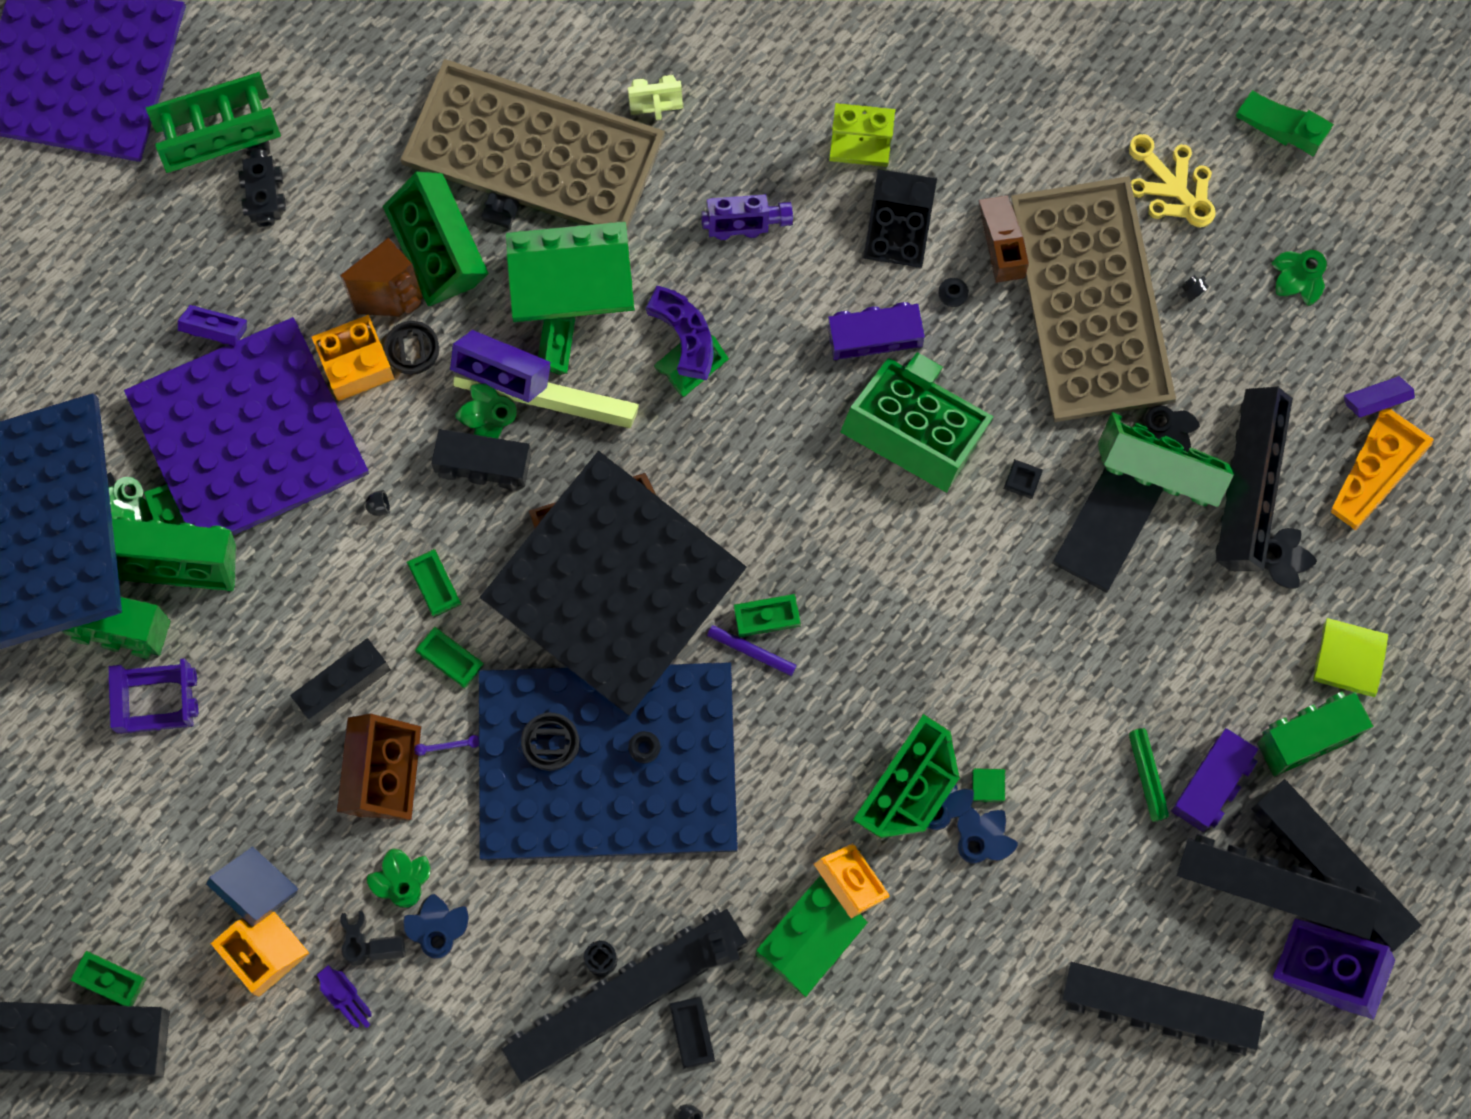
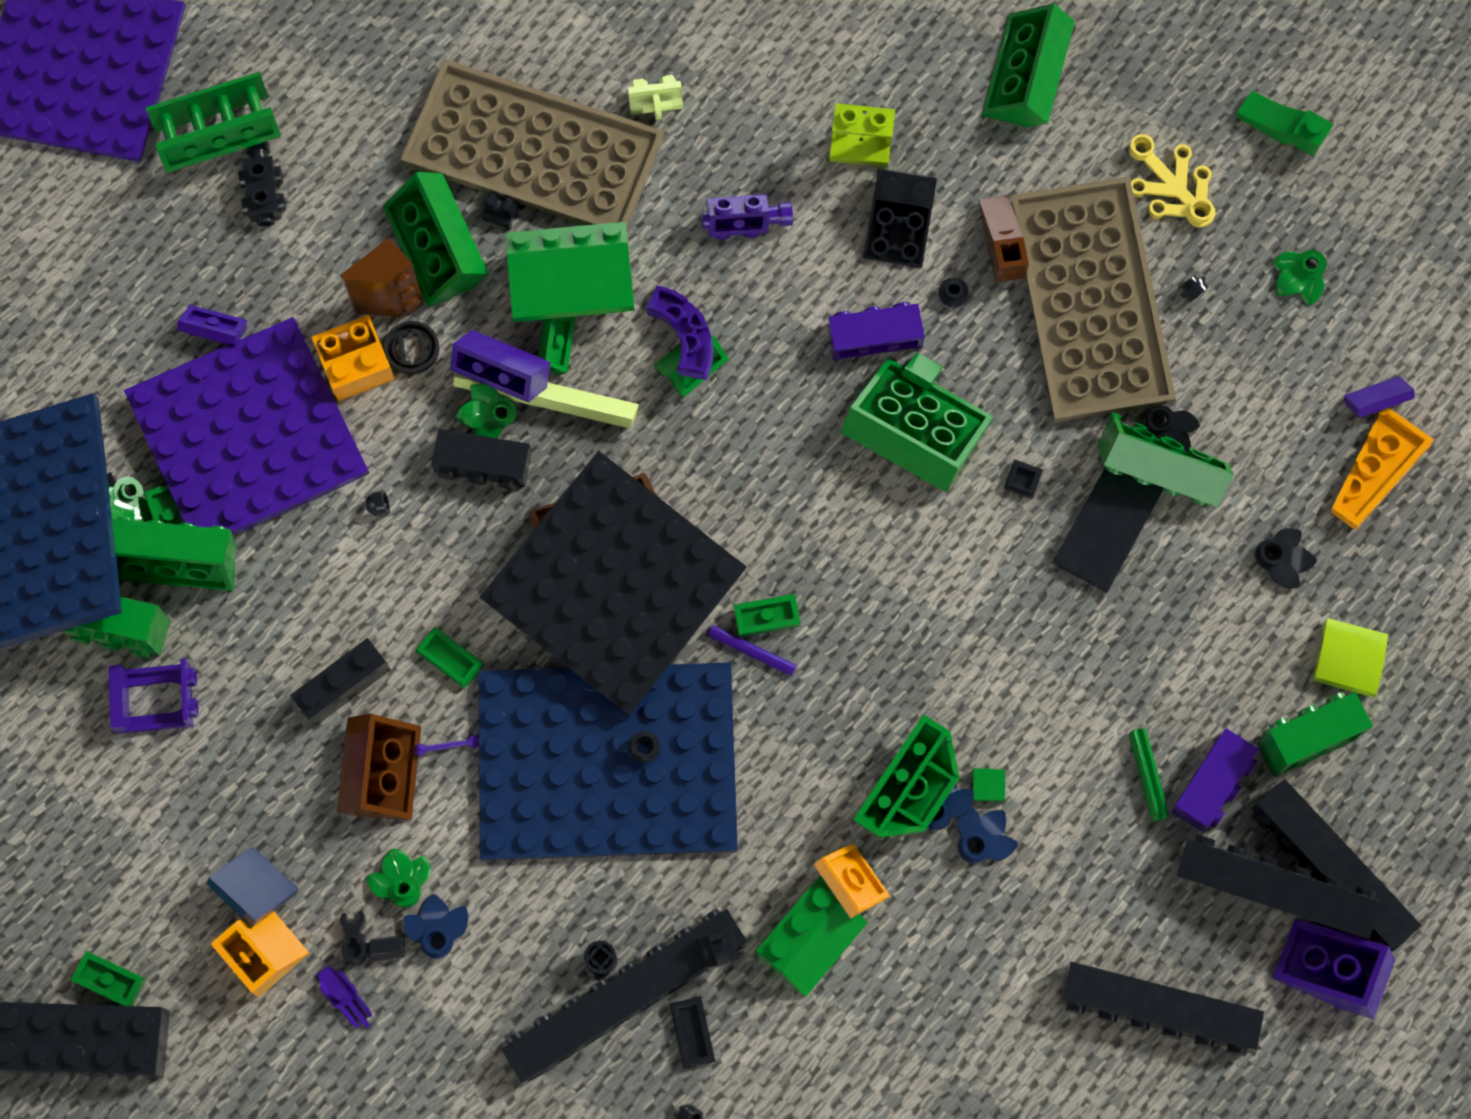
(434, 583): green tile -> none
(532, 730): black piece -> none
(1029, 66): none -> green slope
(1255, 479): black brick -> none

